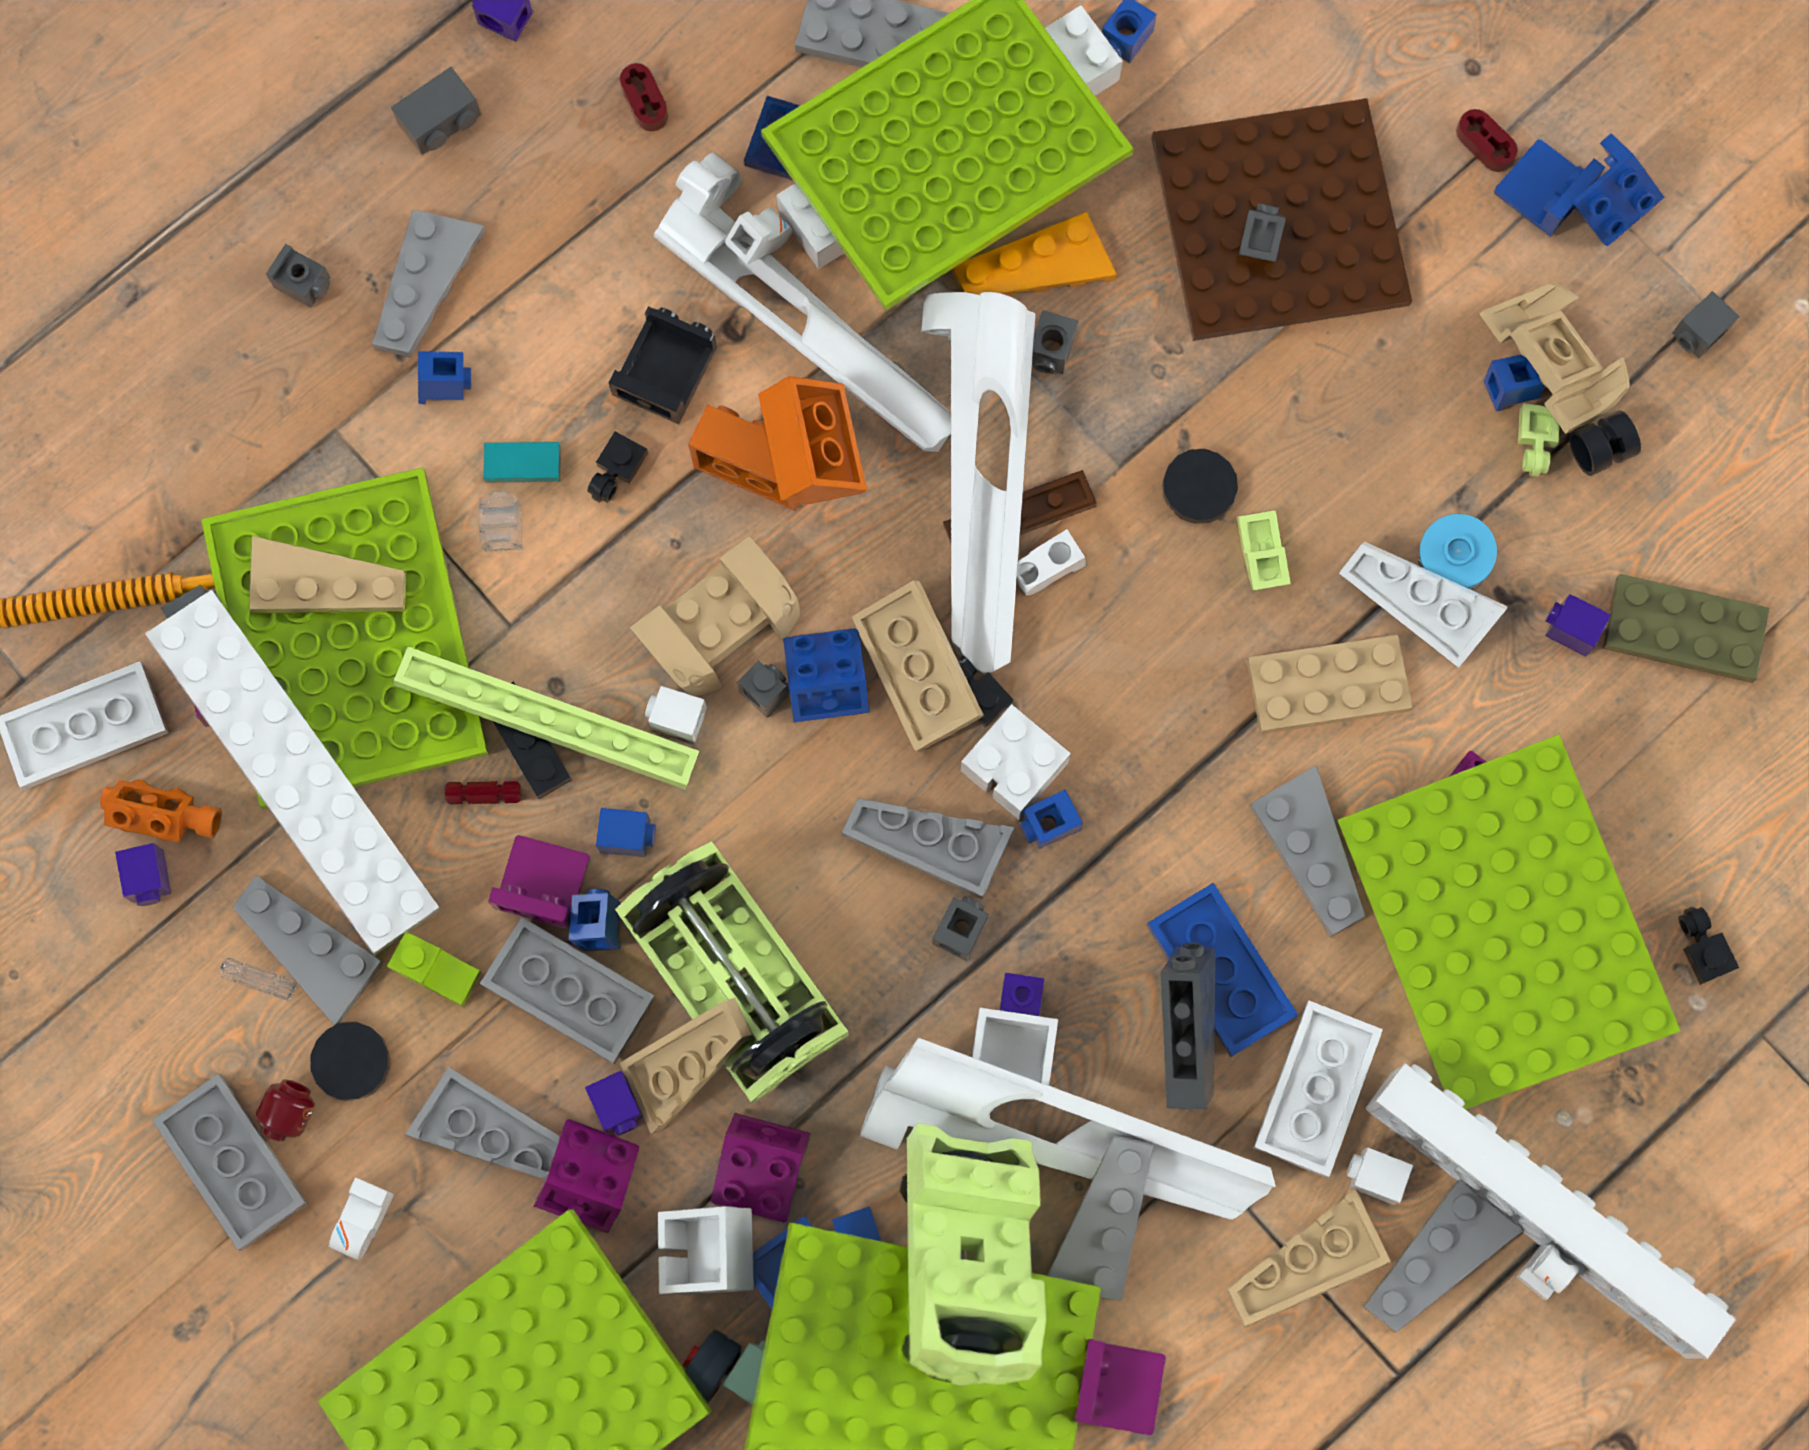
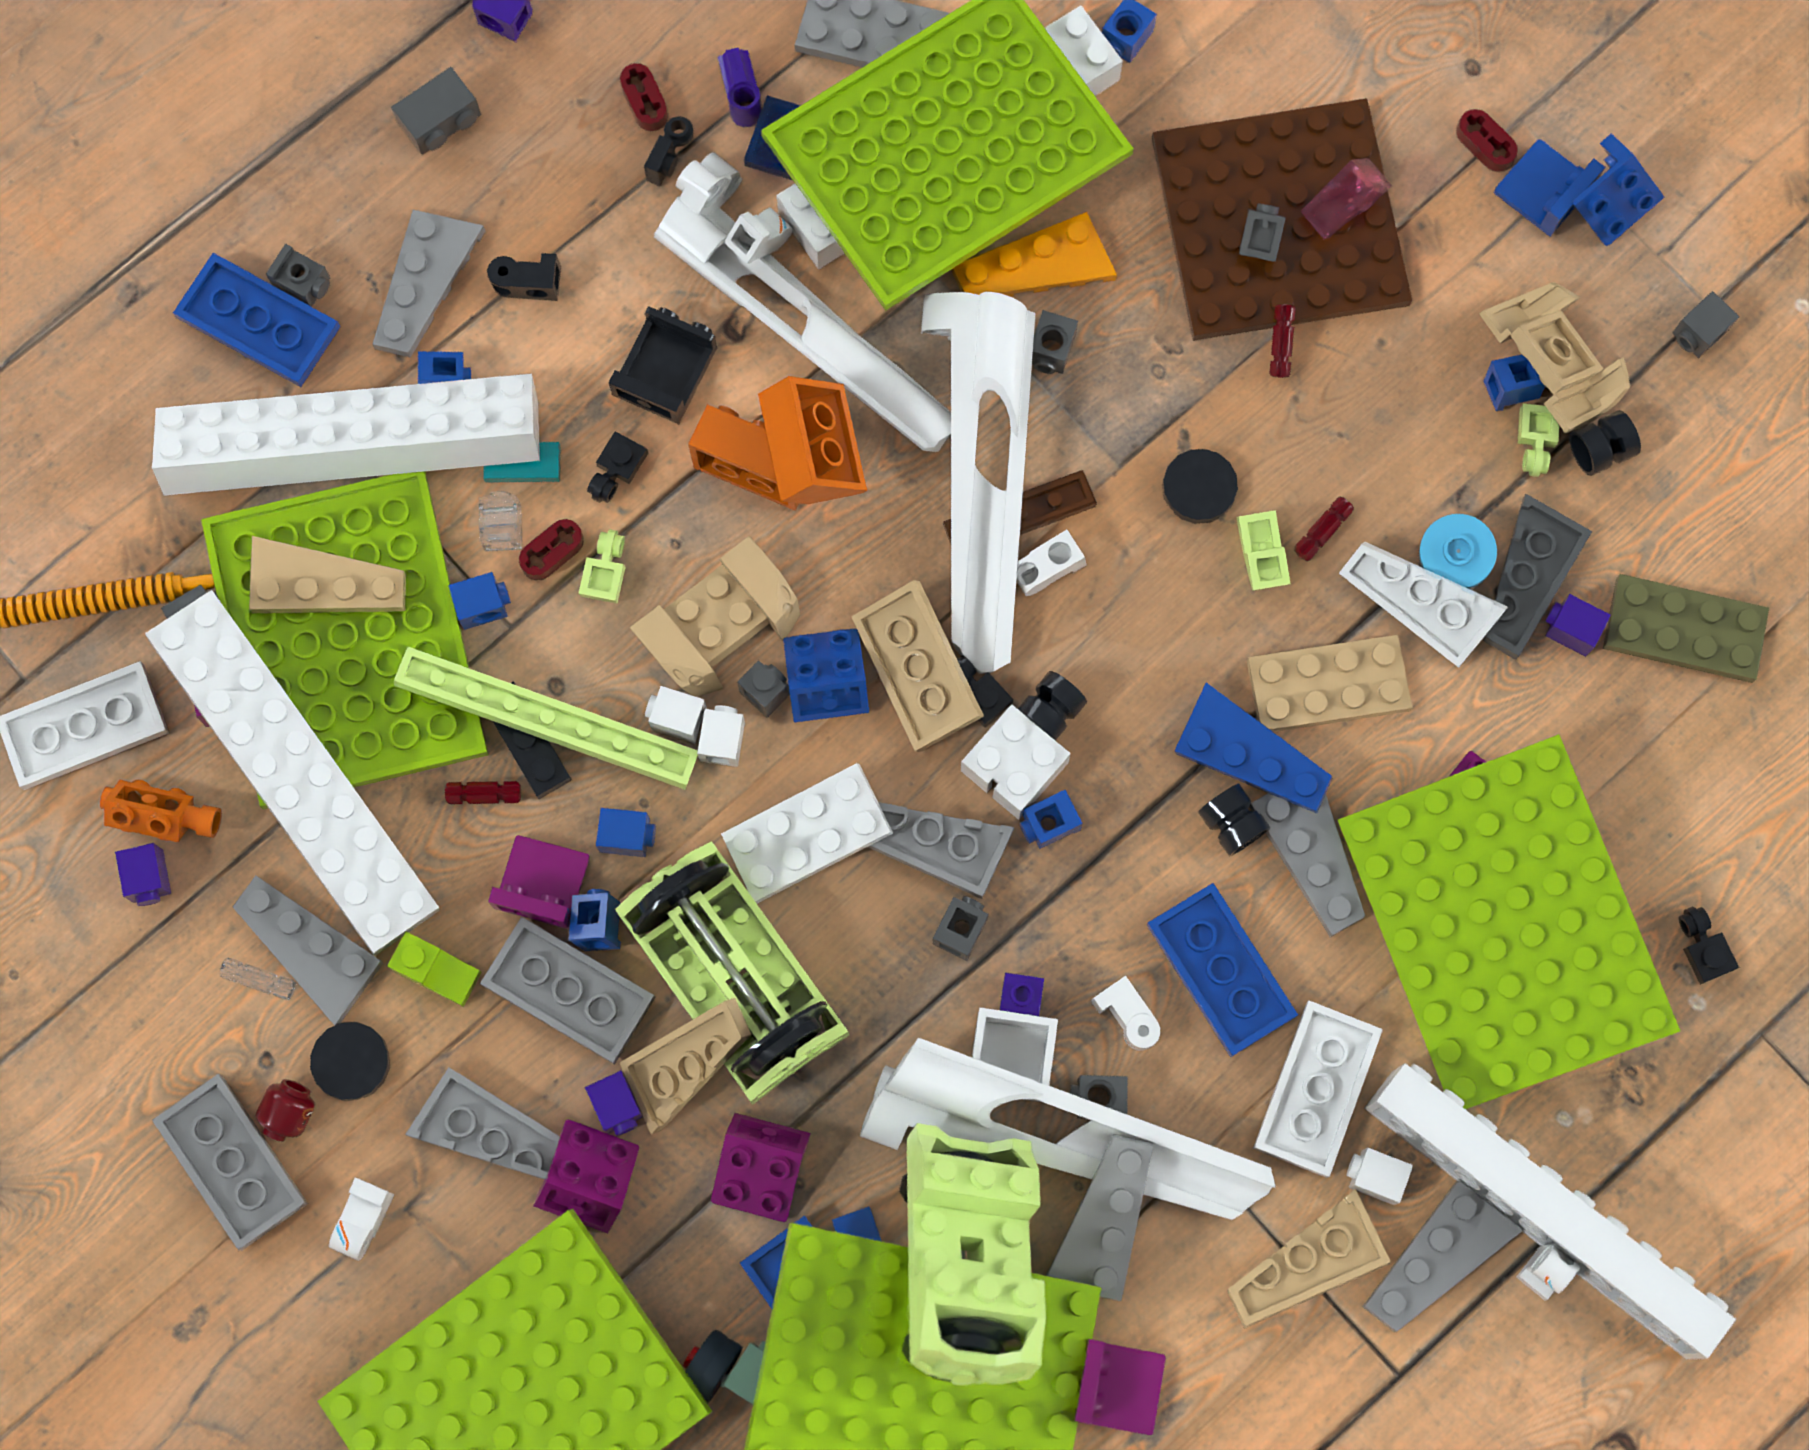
(257, 319): none -> blue plate
(346, 434): none -> white brick
(479, 600): none -> blue brick
(526, 279): none -> black leg
(556, 556): none -> dark red beam
(602, 577): none -> yellowish green plate
(662, 158): none -> black plate
(716, 1246): white piece -> none
(721, 736): none -> white brick
(740, 86): none -> dark purple piece
(806, 833): none -> white plate
(1053, 704): none -> black wheel
(1114, 1085): none -> dark grey brick
(1131, 1012): none -> white leg
(1189, 1026): dark grey slope -> none
(1231, 815): none -> black wheel
(1244, 749): none -> blue wing
(1282, 340): none -> dark red axle
(1323, 528): none -> dark red axle
(1346, 196): none -> clear pink arch
(1534, 569): none -> dark grey wing

